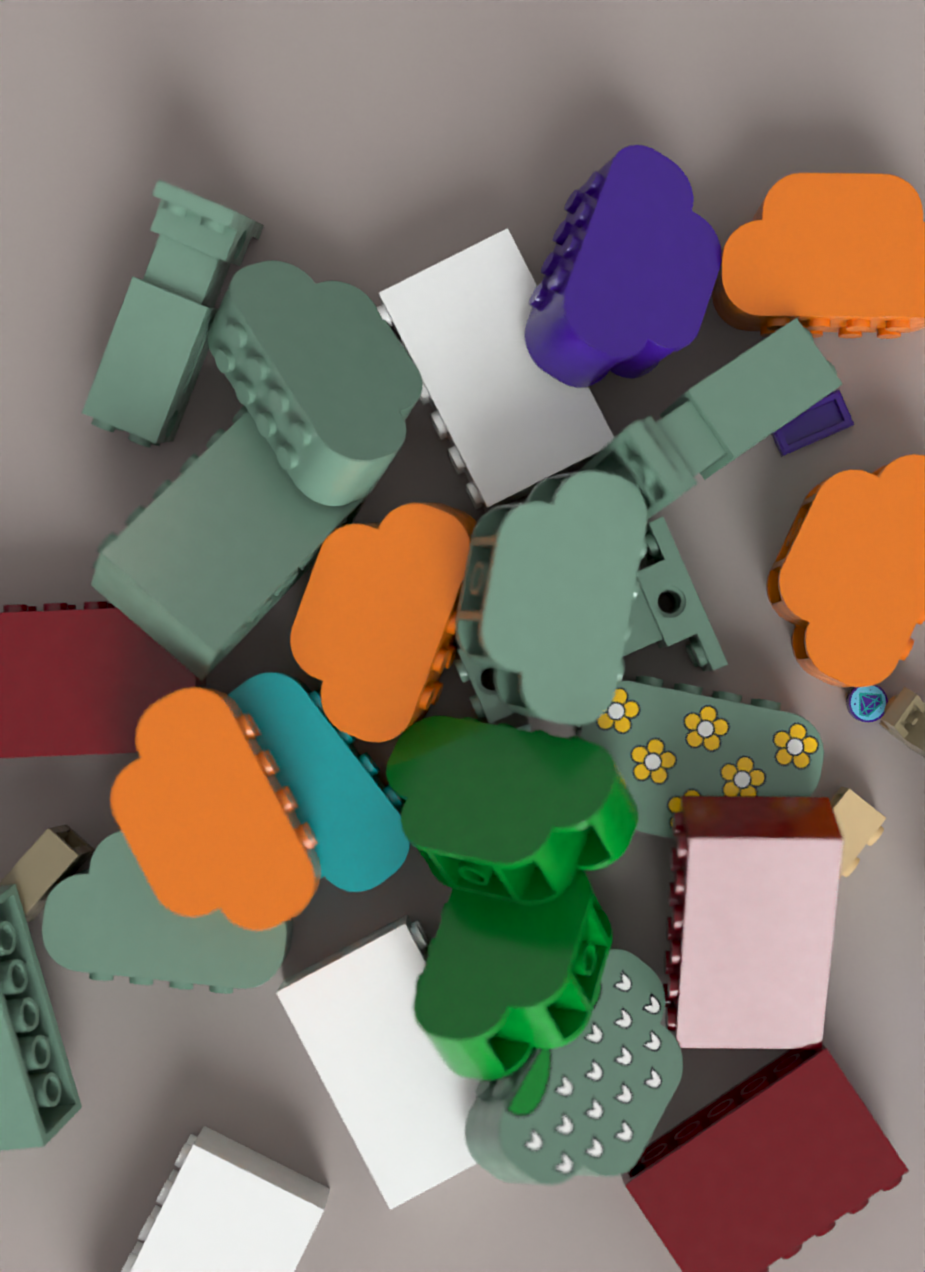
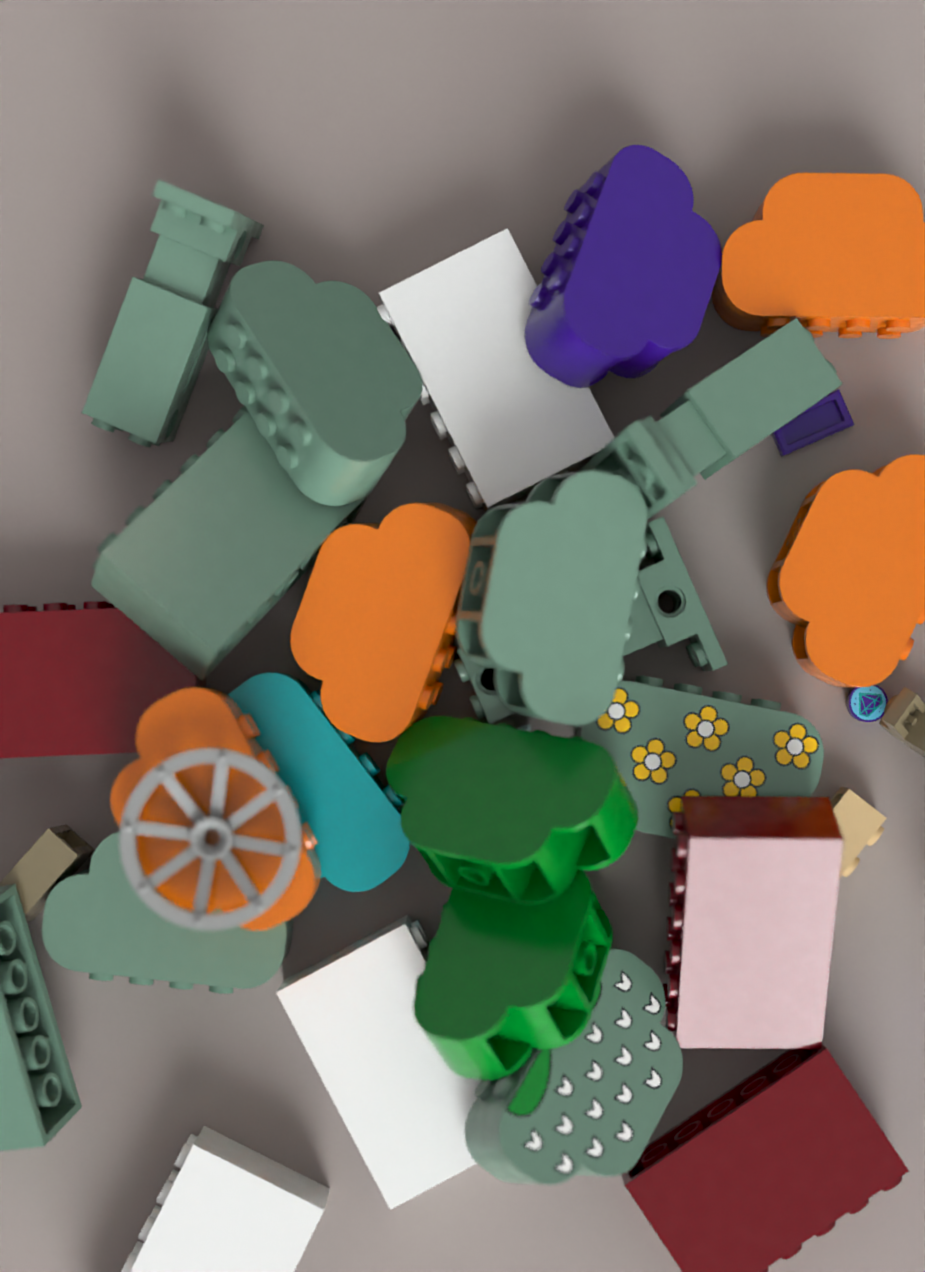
(131, 826): none -> light grey wheel

